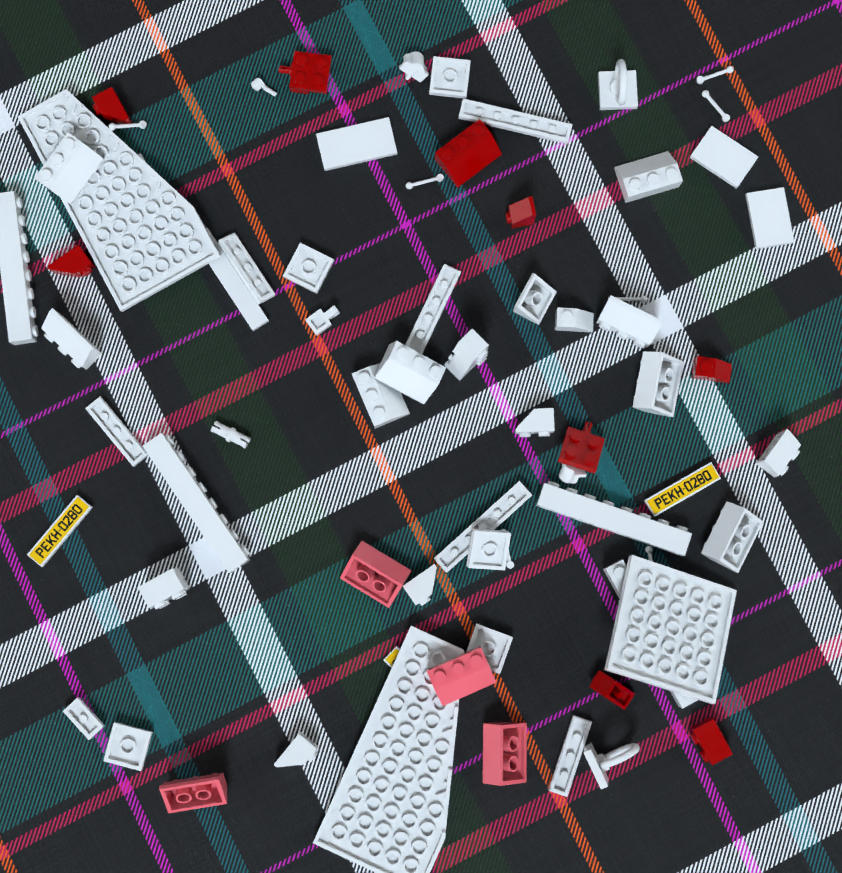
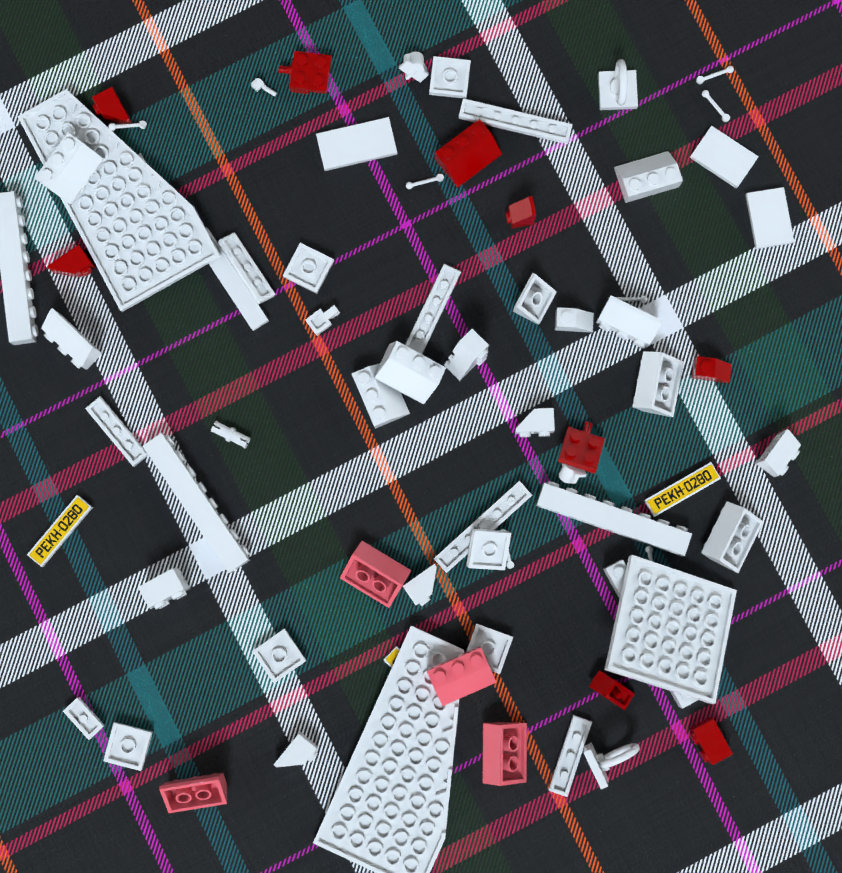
(279, 656): none -> white plate

